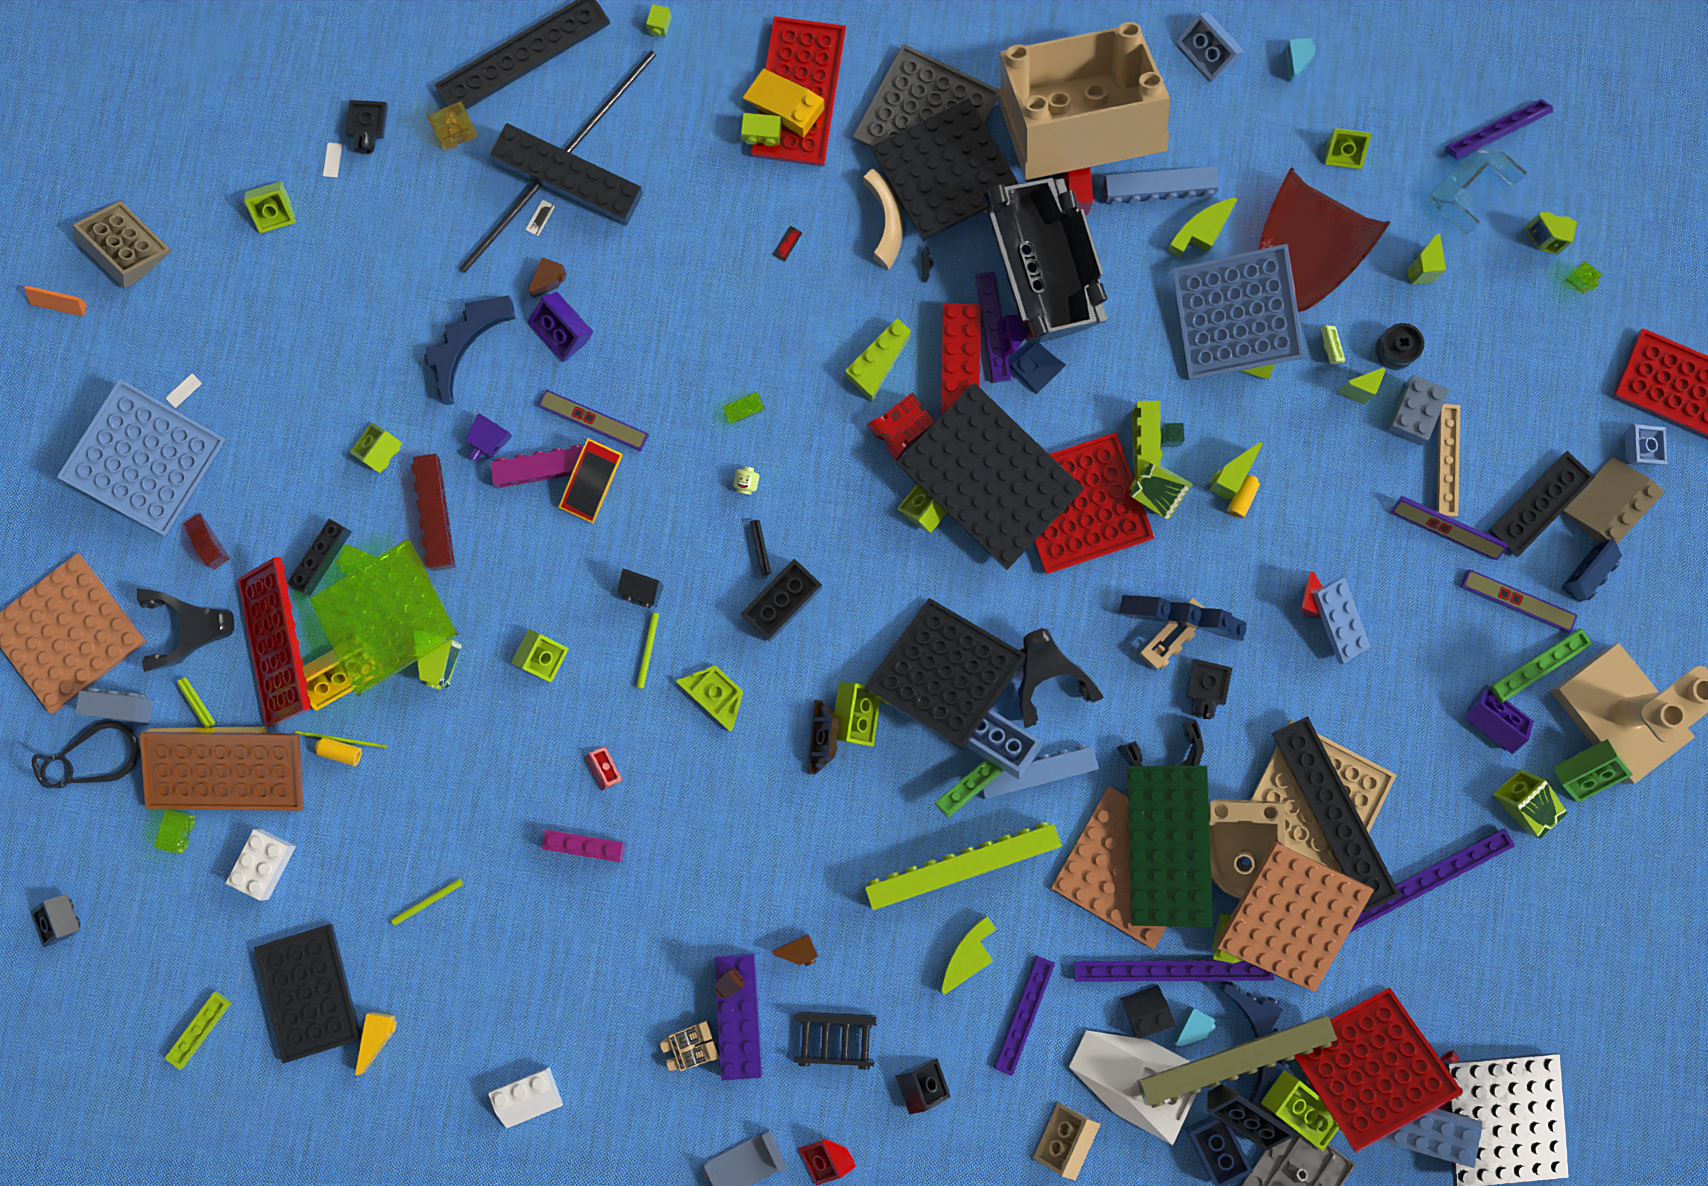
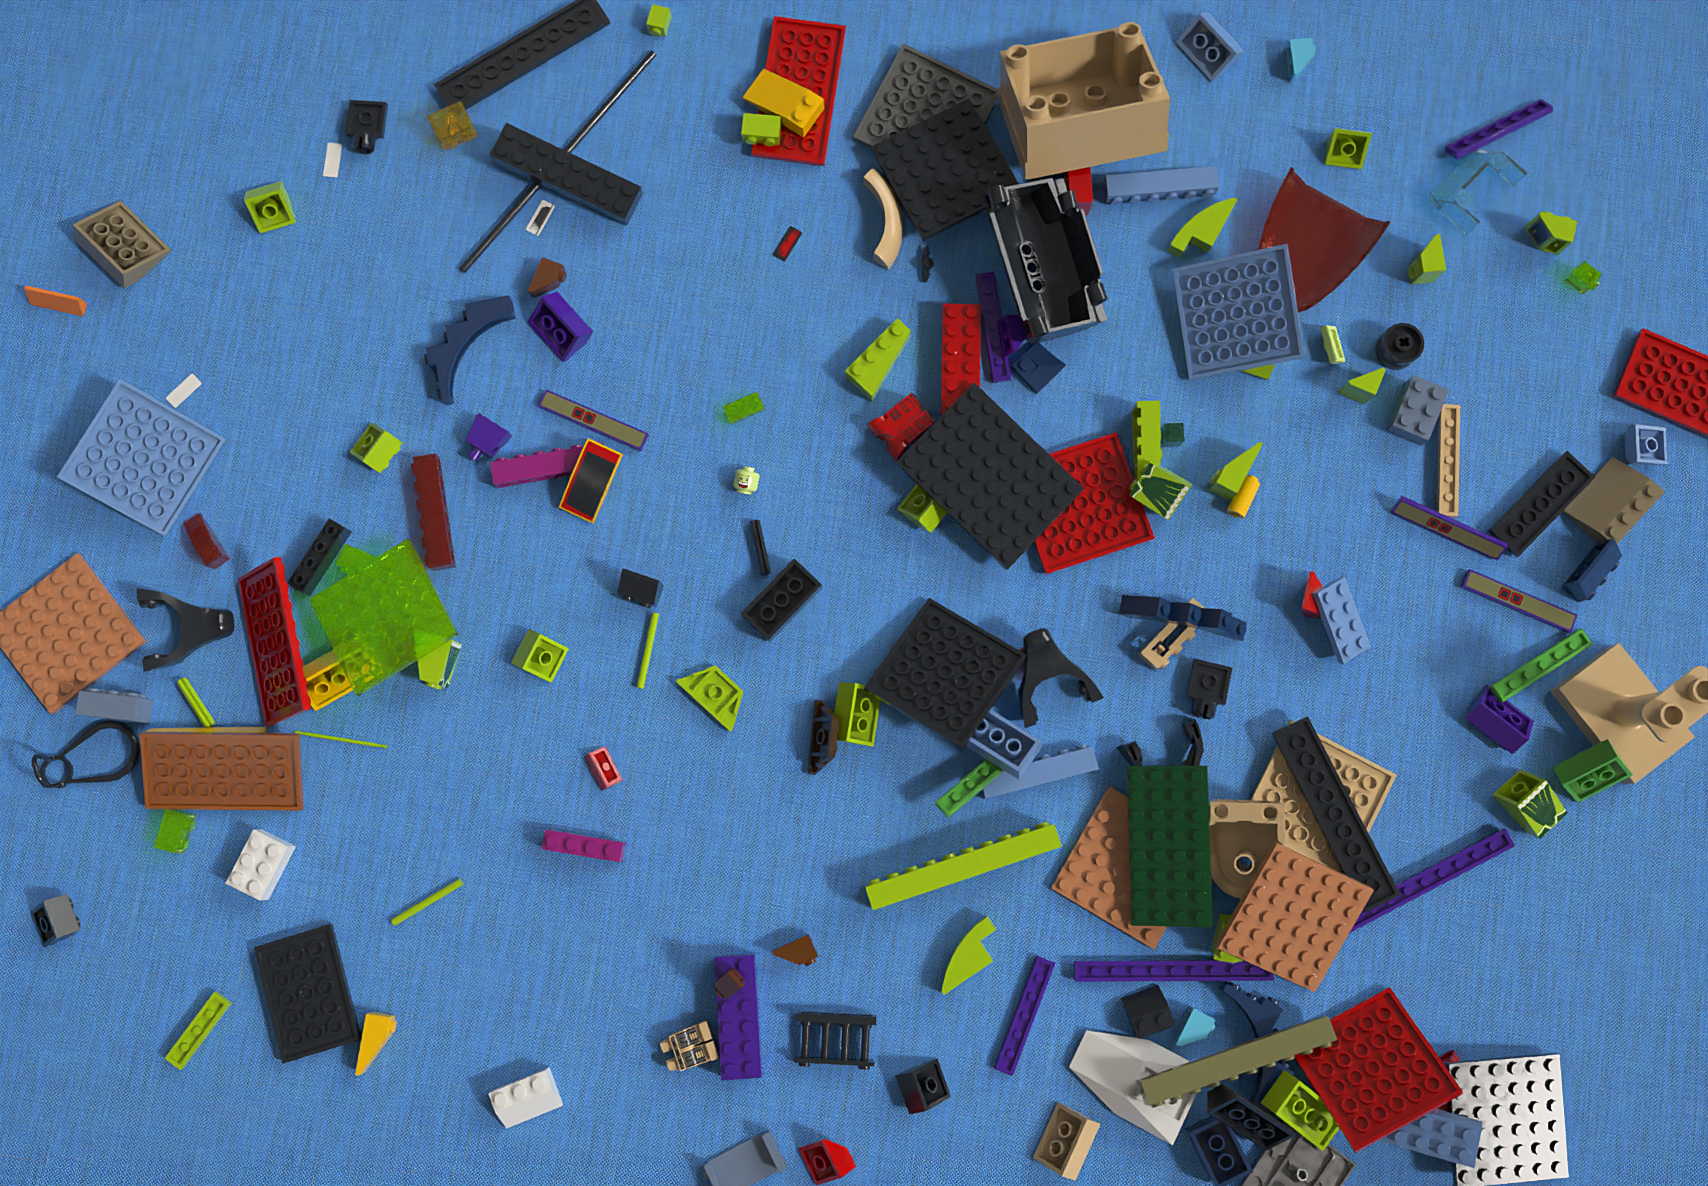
(338, 751): yellow brick -> none

